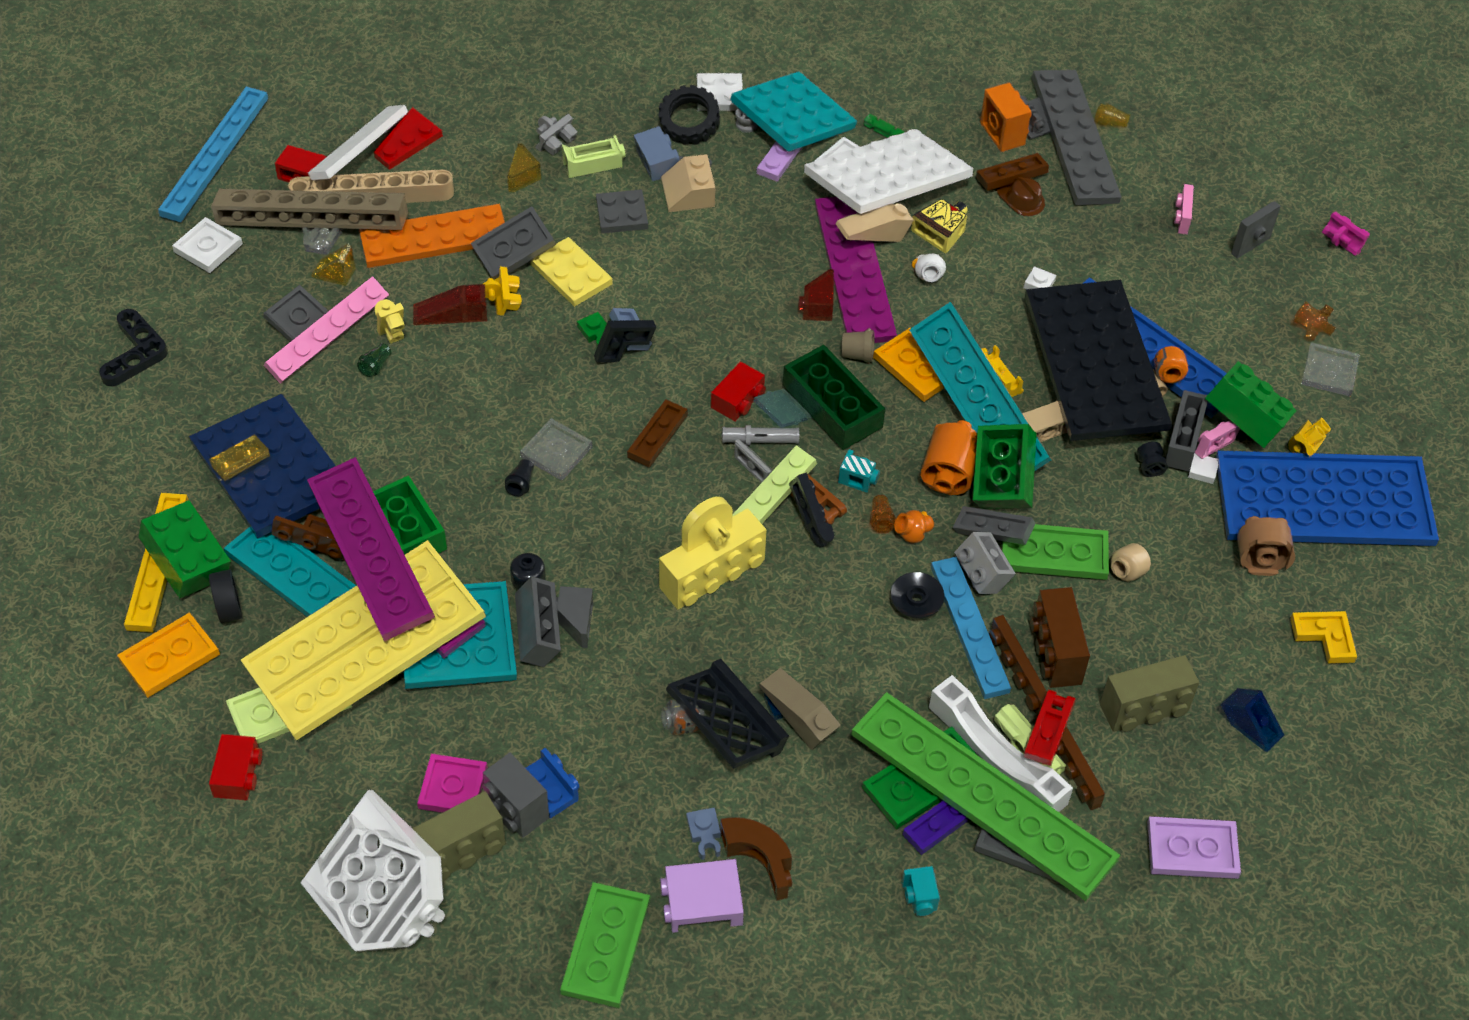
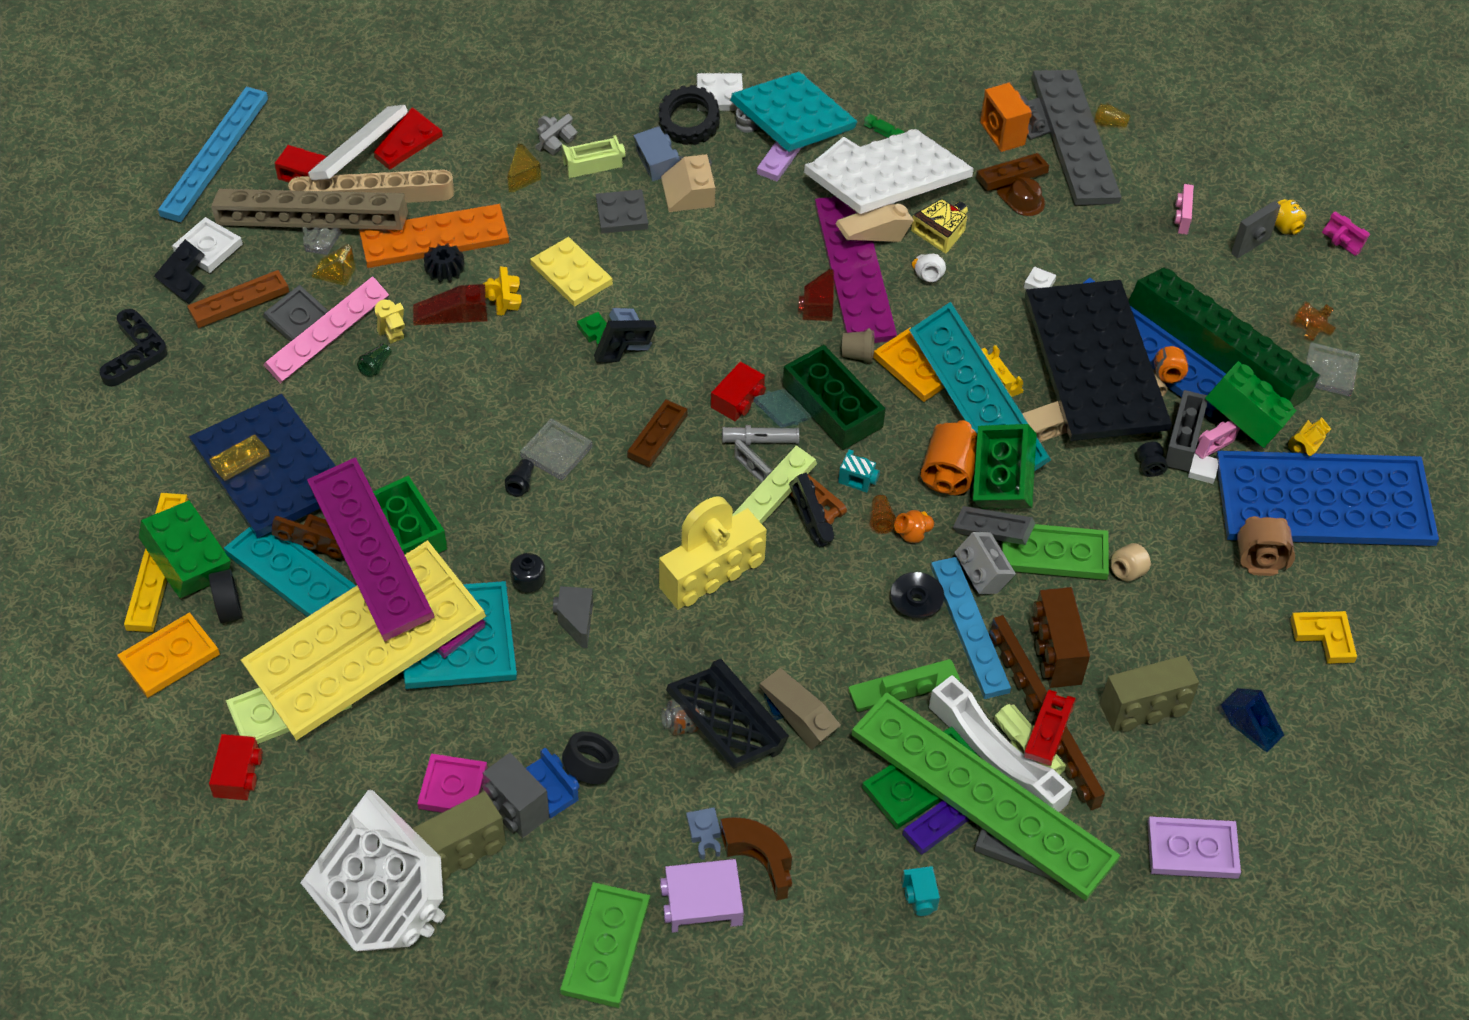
(177, 270): none -> black plate
(238, 298): none -> dark orange plate
(444, 262): none -> black gear
(513, 243): dark grey plate -> none
(537, 621): dark grey brick -> none
(585, 769): none -> black tyre
(902, 684): none -> bright green bracket
(1219, 334): none -> dark green brick
(1290, 217): none -> yellow head

